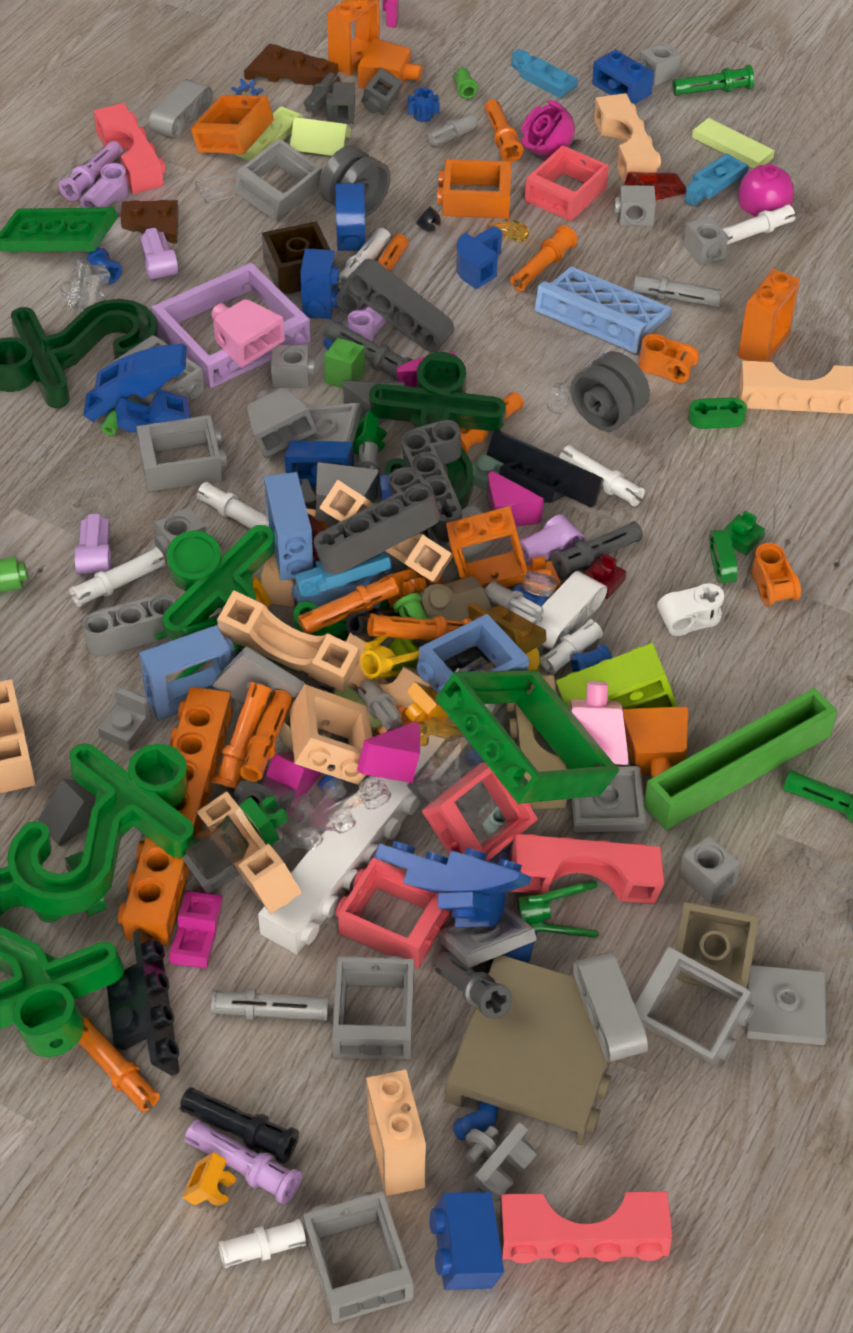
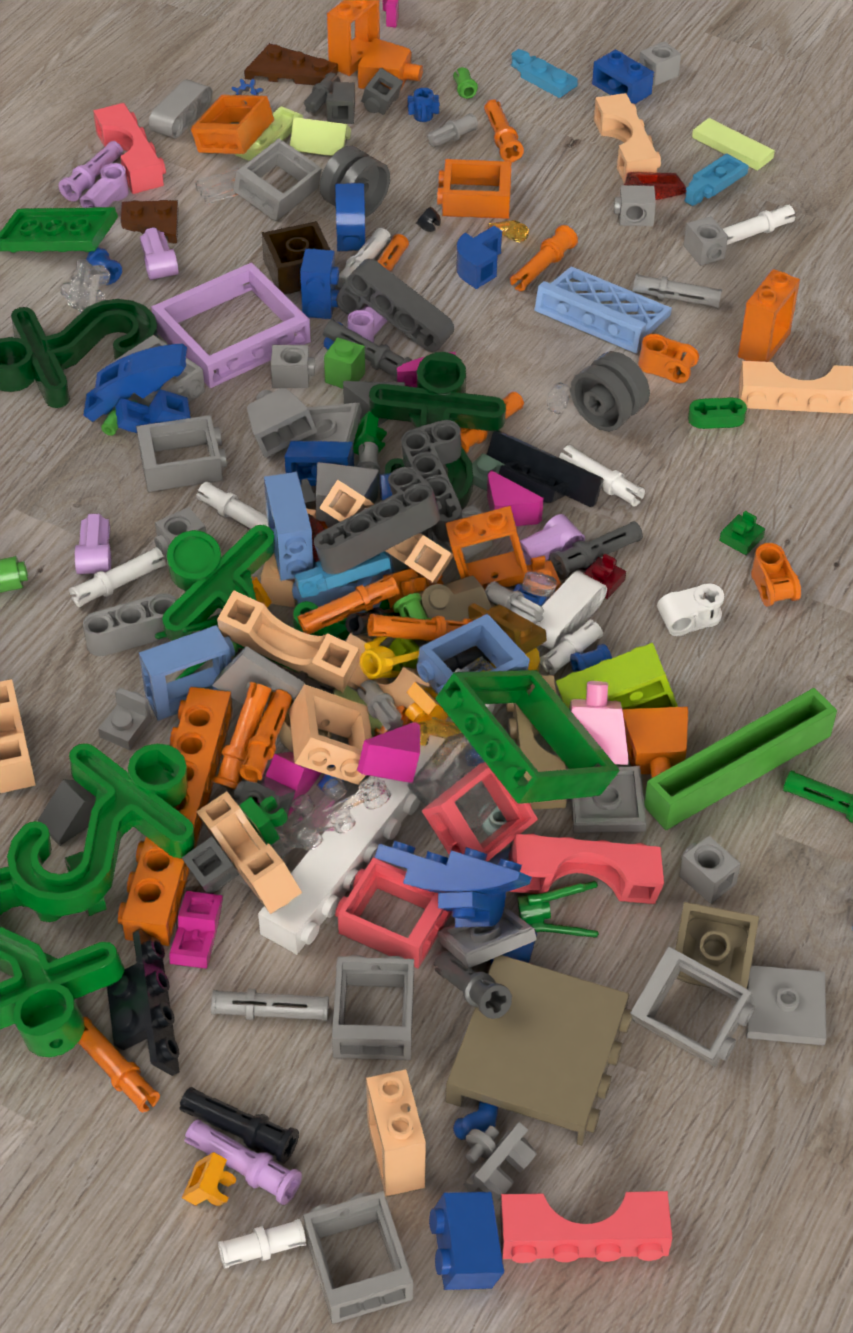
(217, 847): clear smoke panel -> none
(246, 330): bright pink torso -> none
(548, 129): dark pink cylinder -> none
(559, 200): coral window -> none
(610, 1006): light grey beam -> none
(723, 556): green beam -> none
(726, 83): green pin -> none
(765, 189): dark pink cylinder -> none

